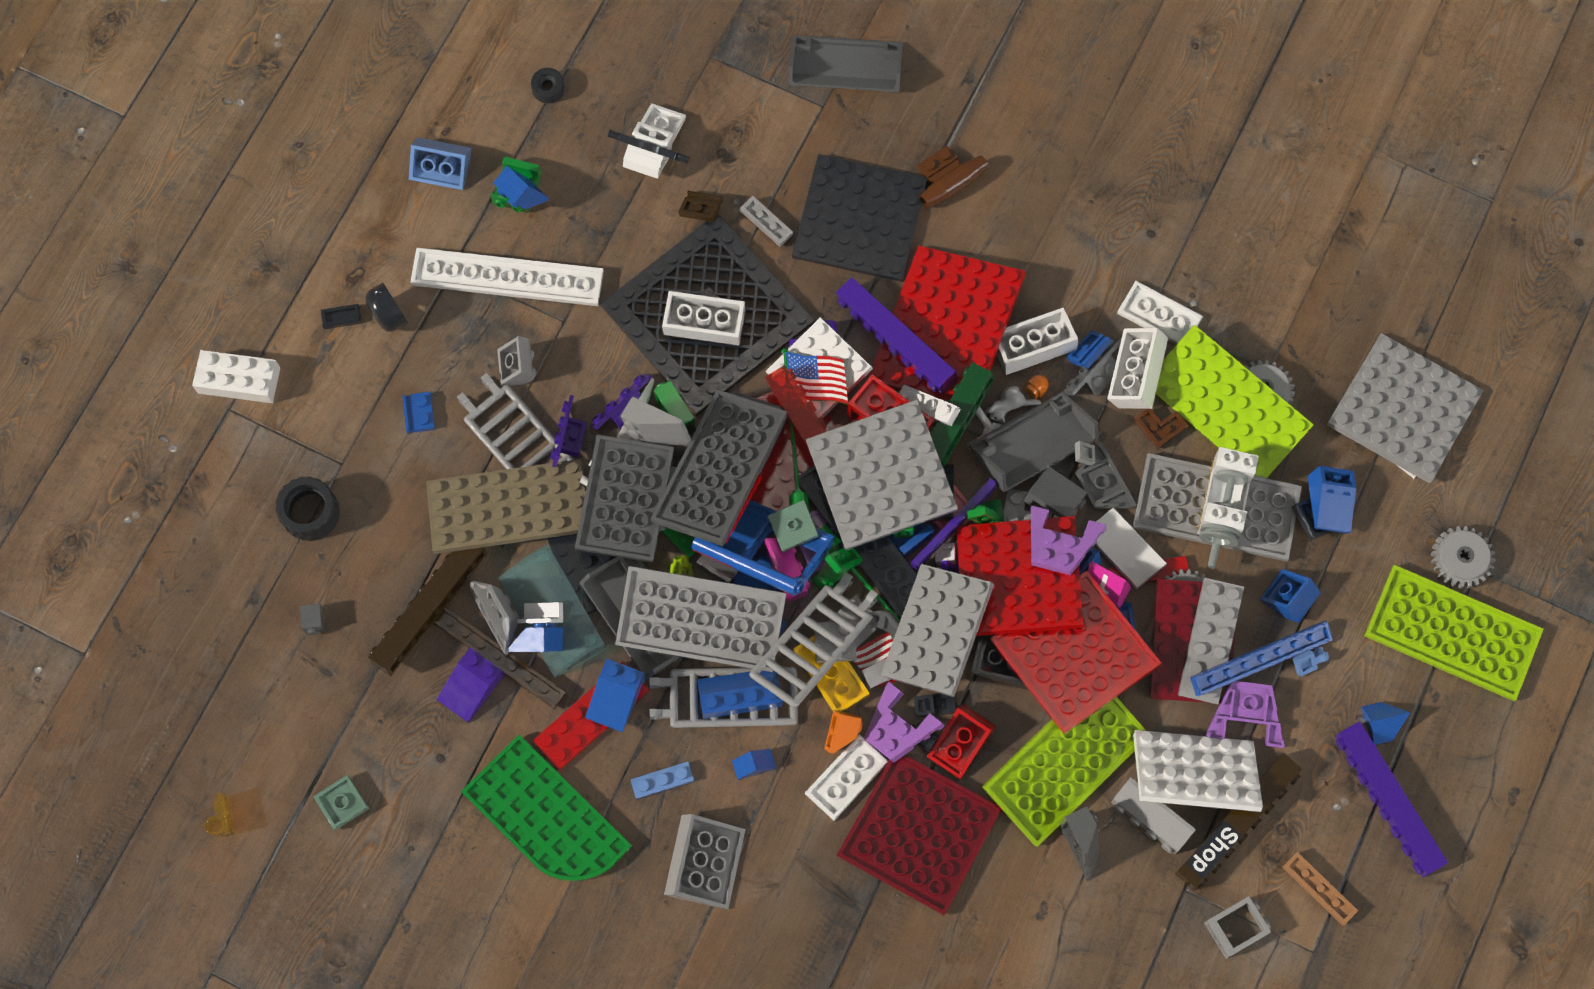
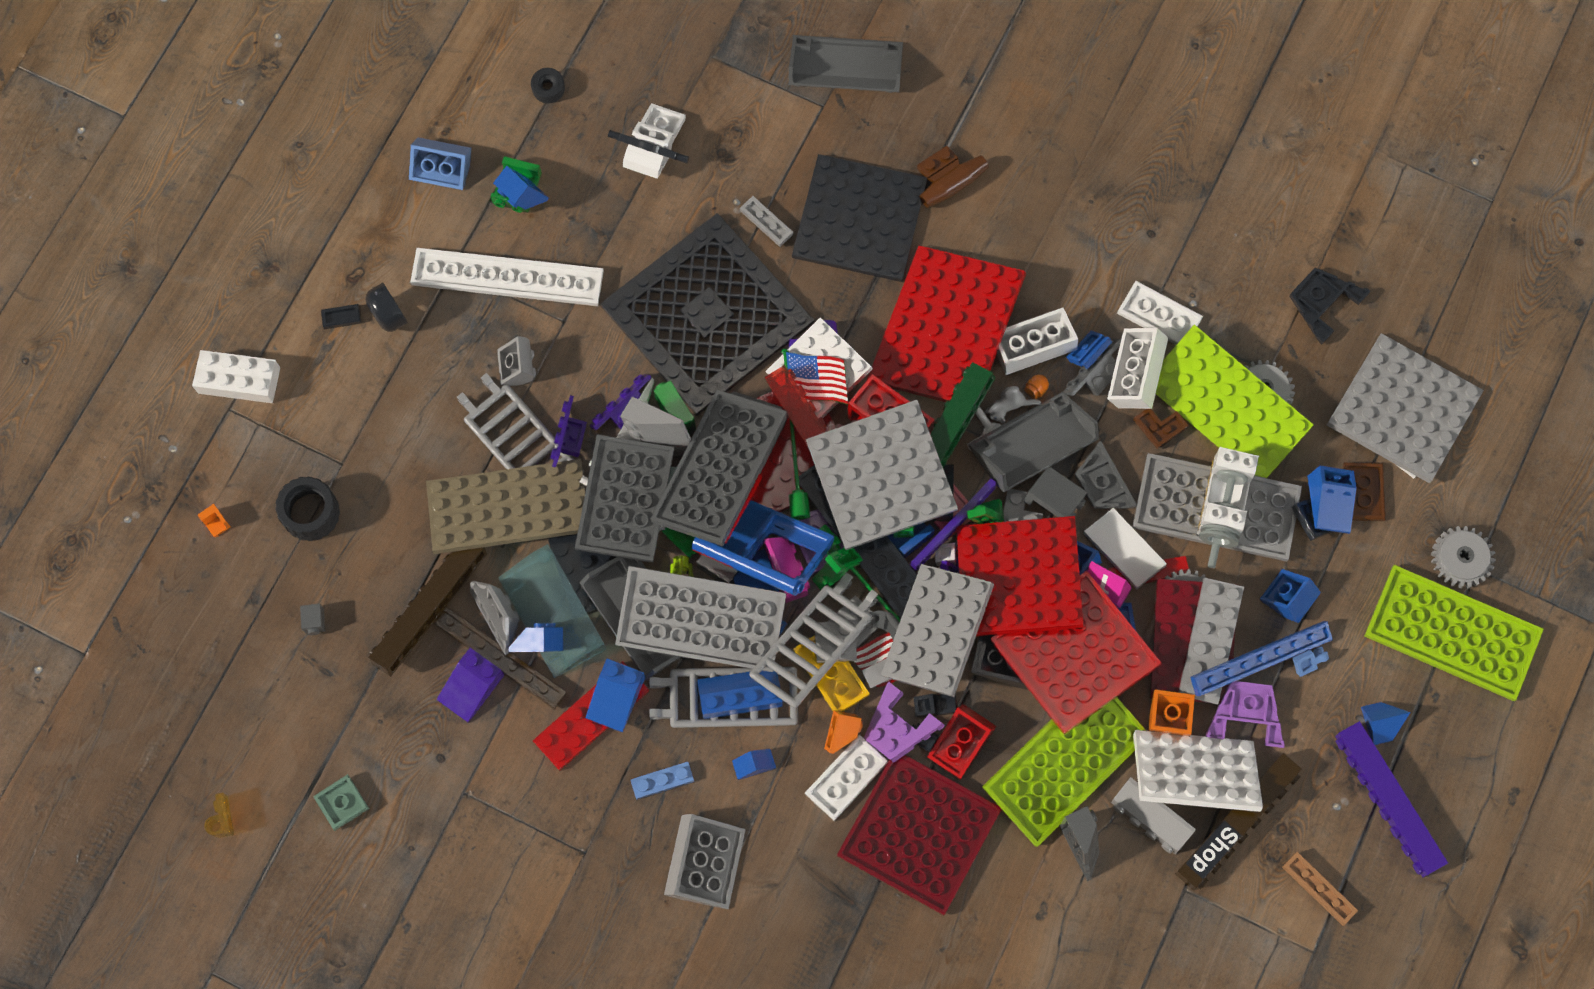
(214, 520): none -> orange panel
(418, 412): blue plate -> none
(542, 613): white panel -> none
(545, 815): green plate -> none
(700, 206): dark brown plate -> none
(703, 318): white brick -> none
(793, 526): sand green plate -> none
(896, 336): dark purple brick -> none
(934, 407): white plate -> none
(1059, 550): medium lavender wing -> none
(1085, 453): light grey plate -> none
(1171, 713): none -> orange slope
(1221, 939): light grey window -> none
(1317, 294): none -> black wing
(1370, 494): none -> reddish brown tile

